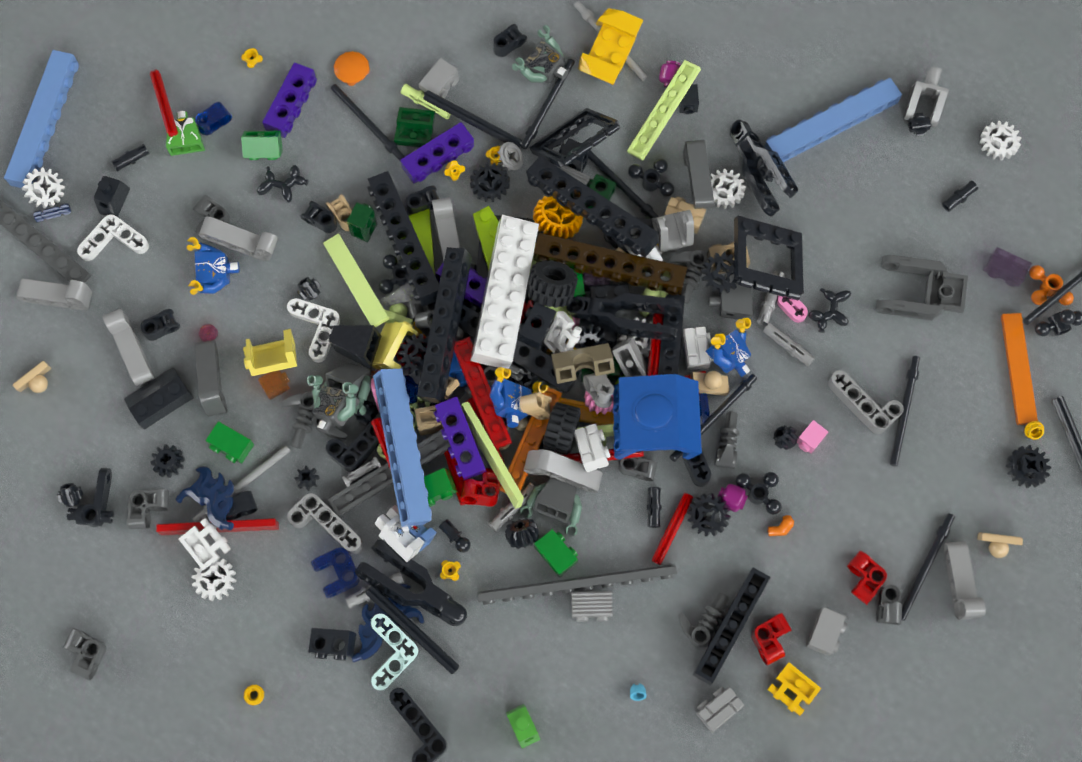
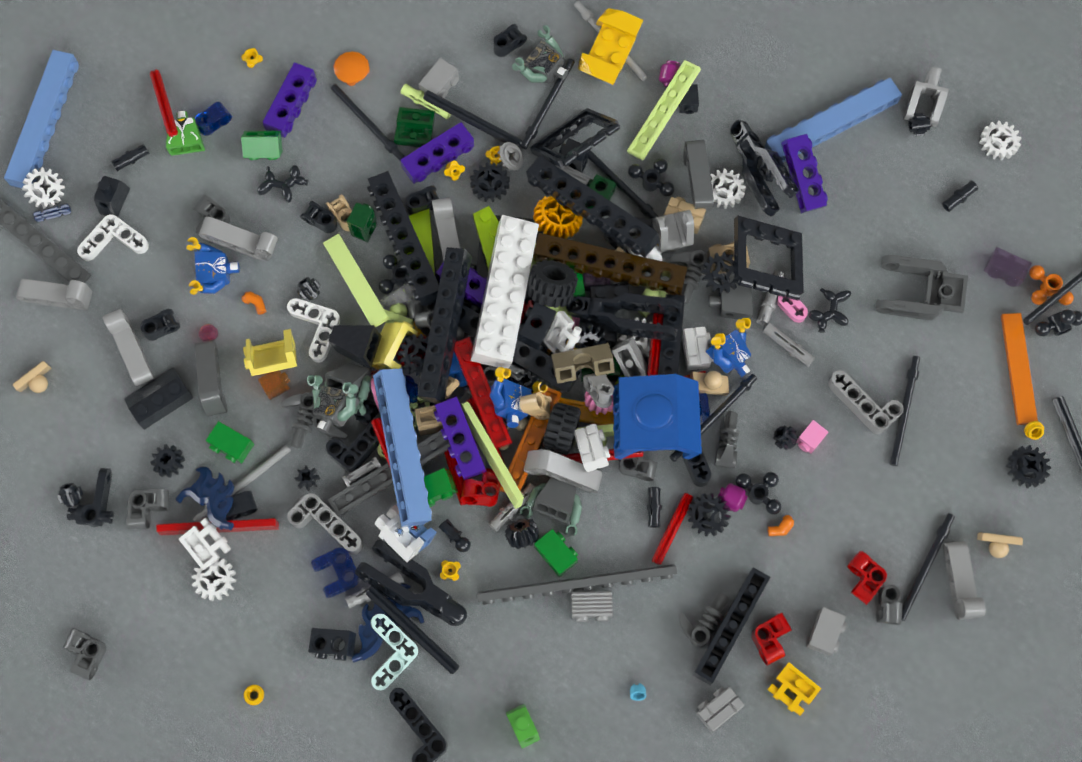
(250, 297): none -> orange arm
(796, 165): none -> dark purple brick

